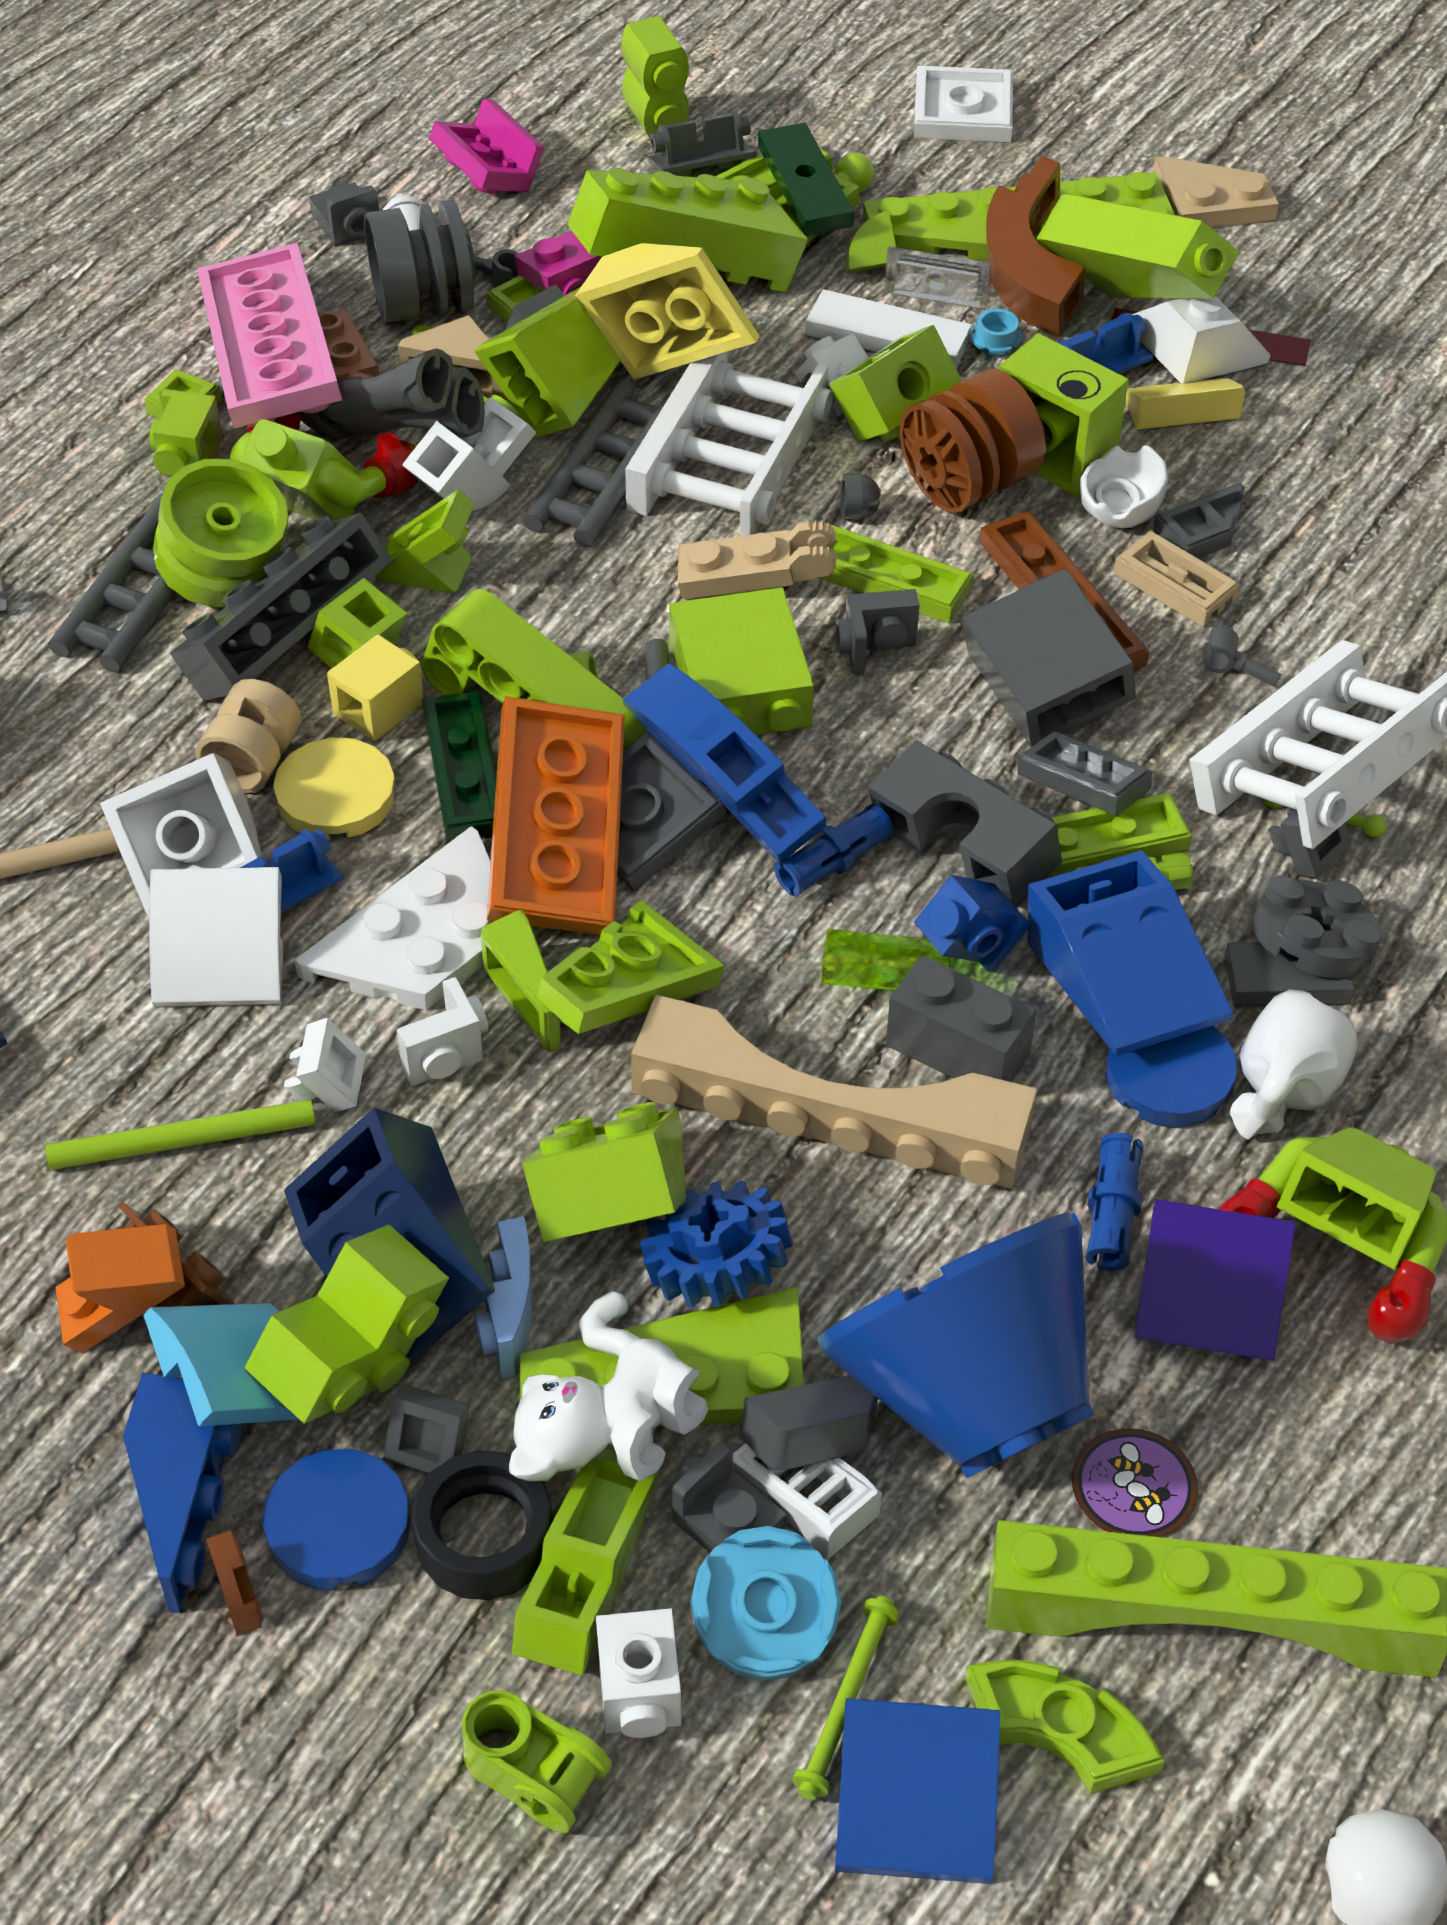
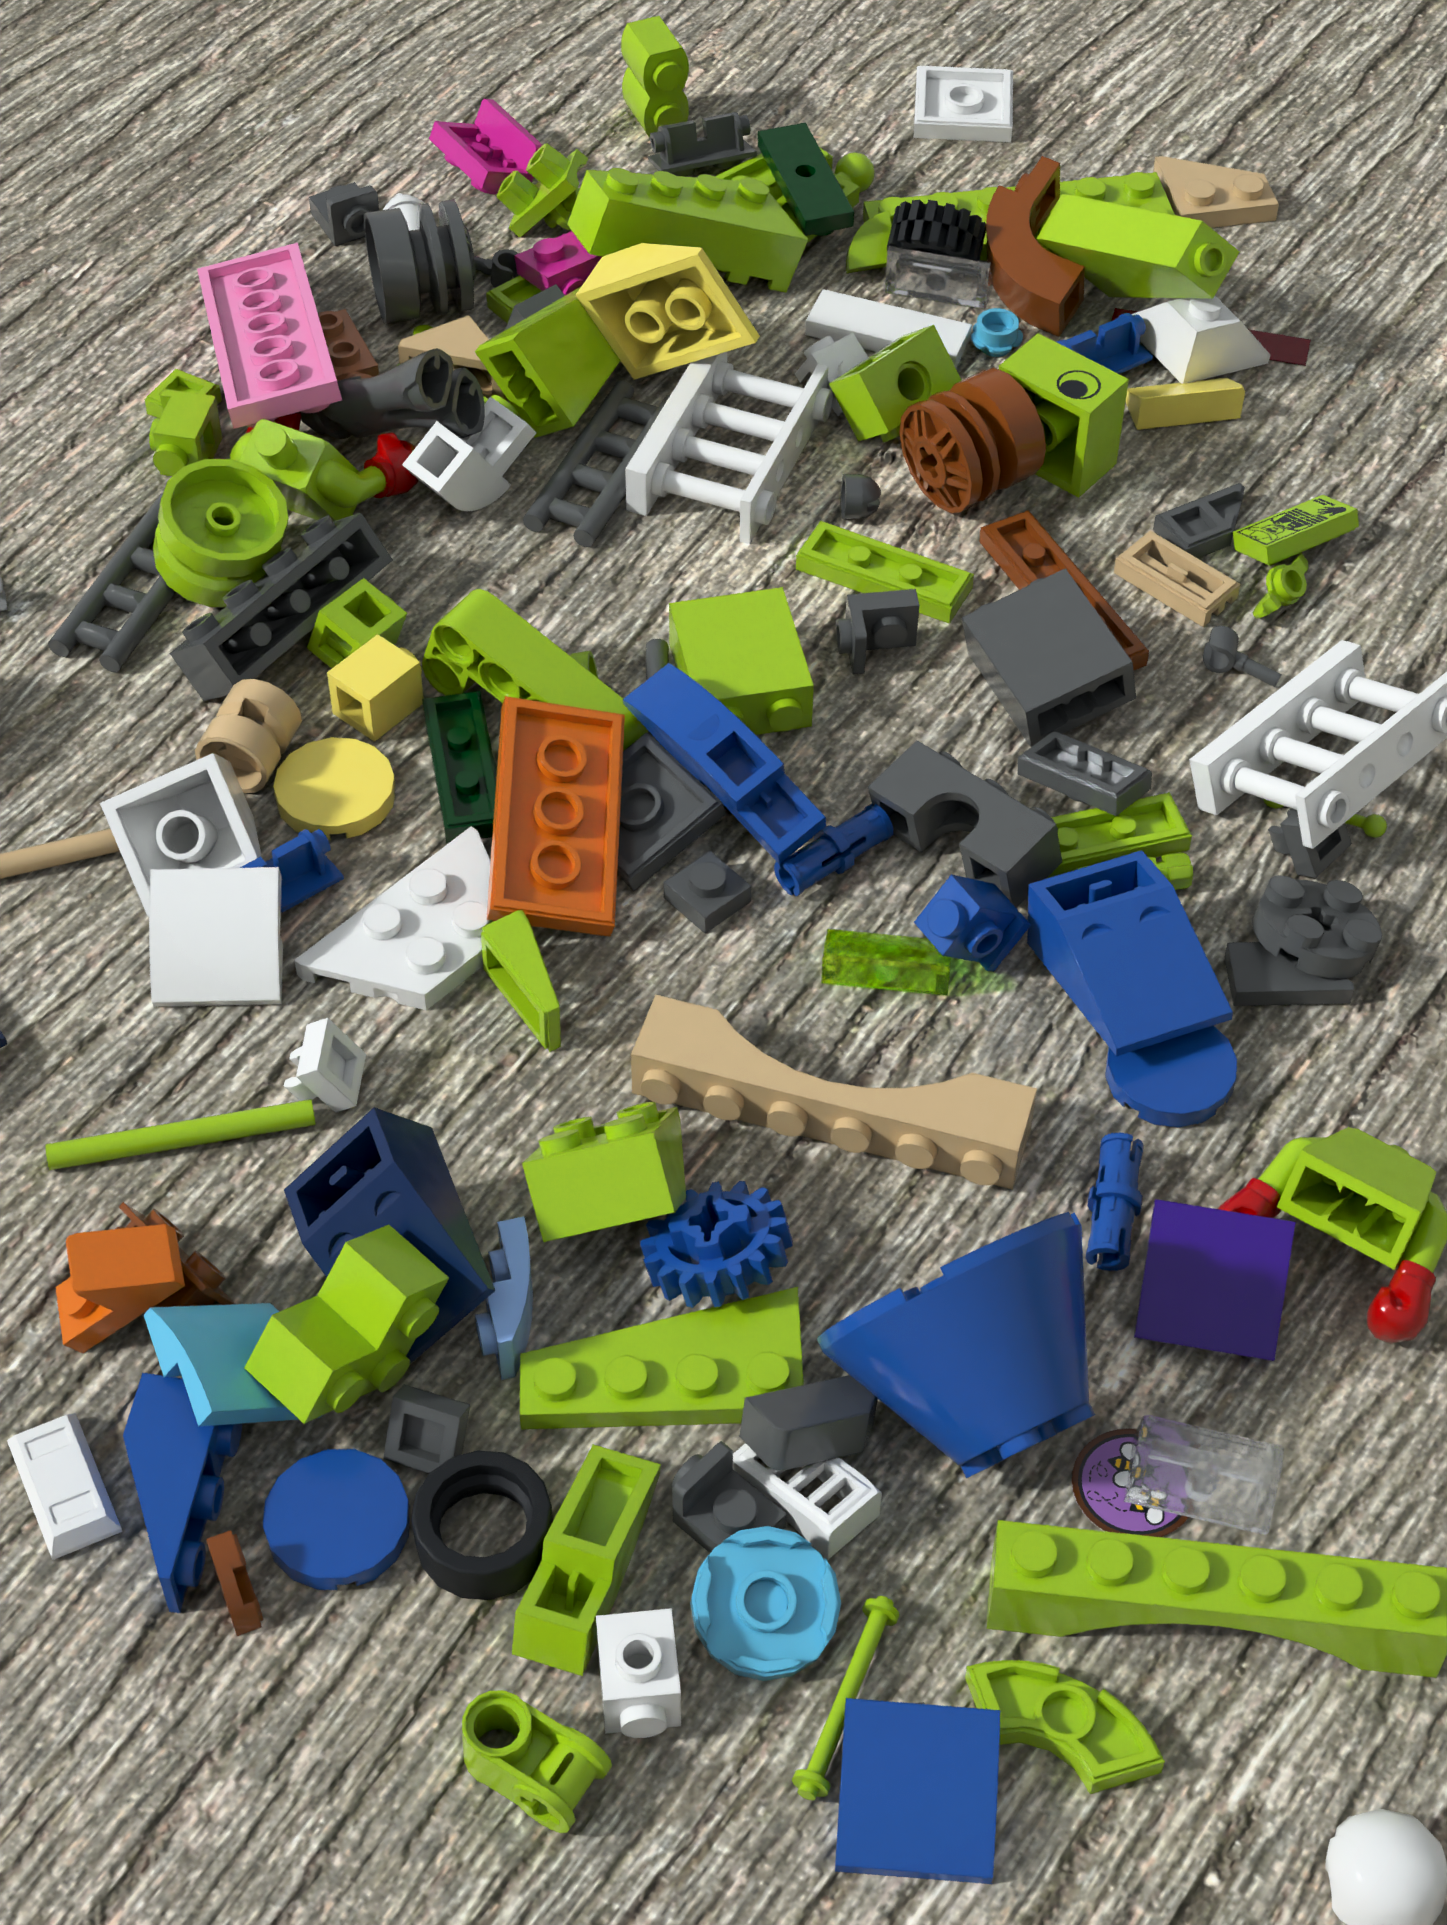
(64, 1485): none -> white tile
(429, 547): lime slope -> none
(443, 1041): white bracket -> none
(549, 198): none -> lime hips
(574, 1419): white animal -> none
(626, 971): lime wing -> none
(707, 892): none -> dark grey plate
(756, 560): tan hinge -> none
(937, 230): none -> black tyre
(958, 1023): dark grey brick -> none
(1124, 486): white hair -> none
(1204, 1474): none -> clear slope
(1284, 586): none -> lime piece
(1292, 1060): white piece -> none
(1296, 529): none -> lime tile

